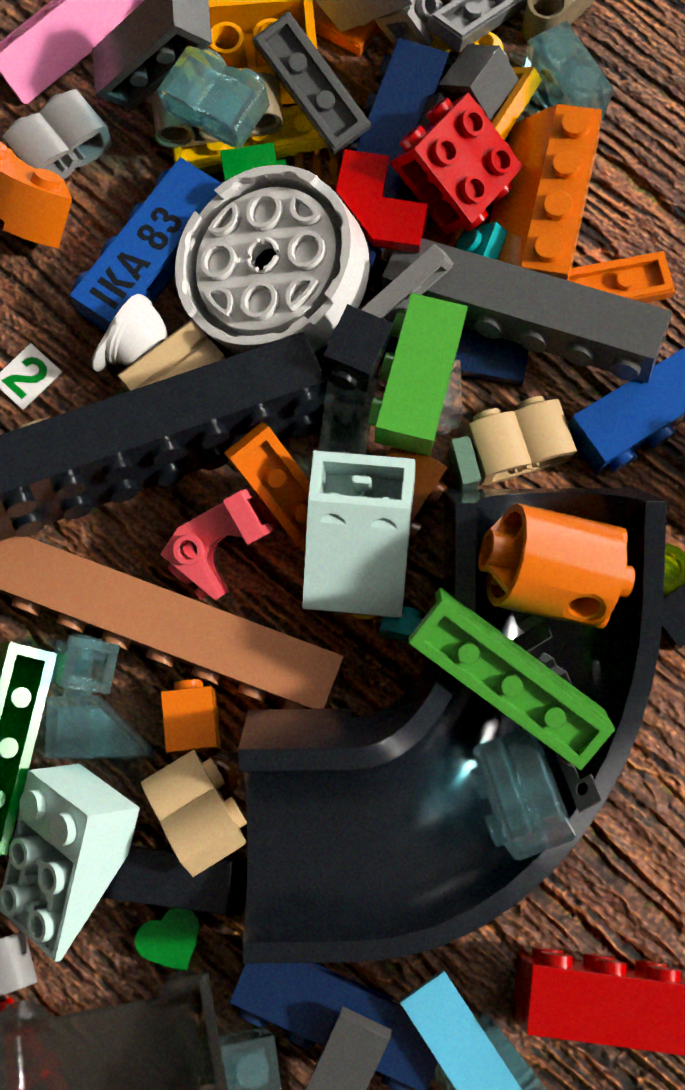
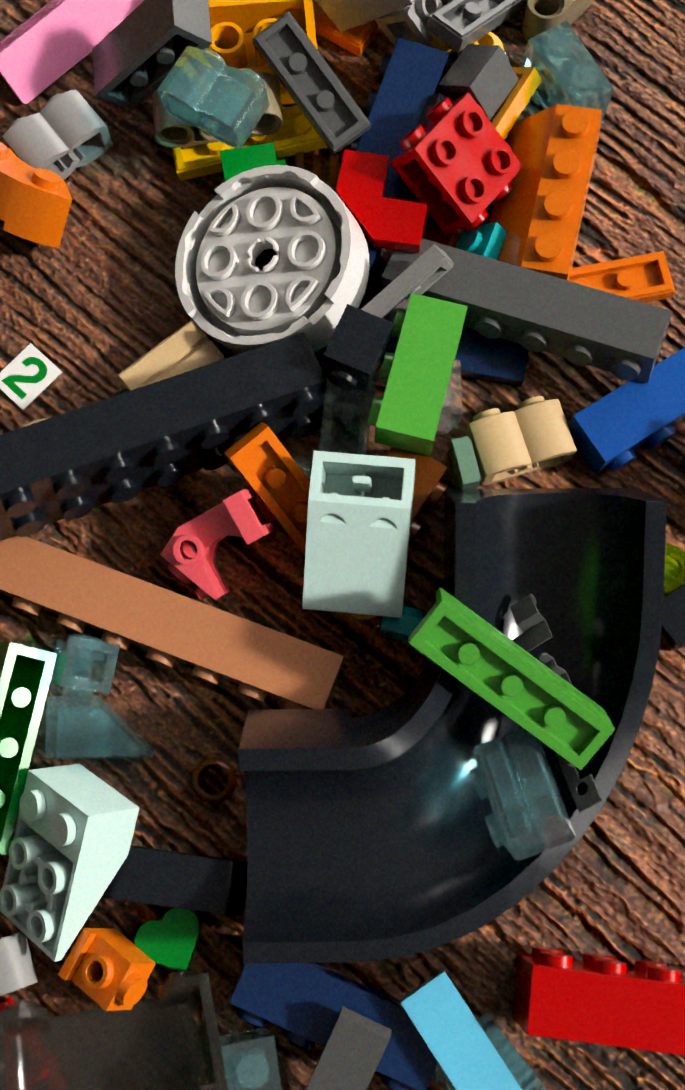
(108, 968): none -> orange brick
(130, 335): white hat -> none
(146, 248): blue brick -> none
(190, 718): orange brick -> none
(194, 813): tan brick -> none
(556, 565): orange cylinder -> none

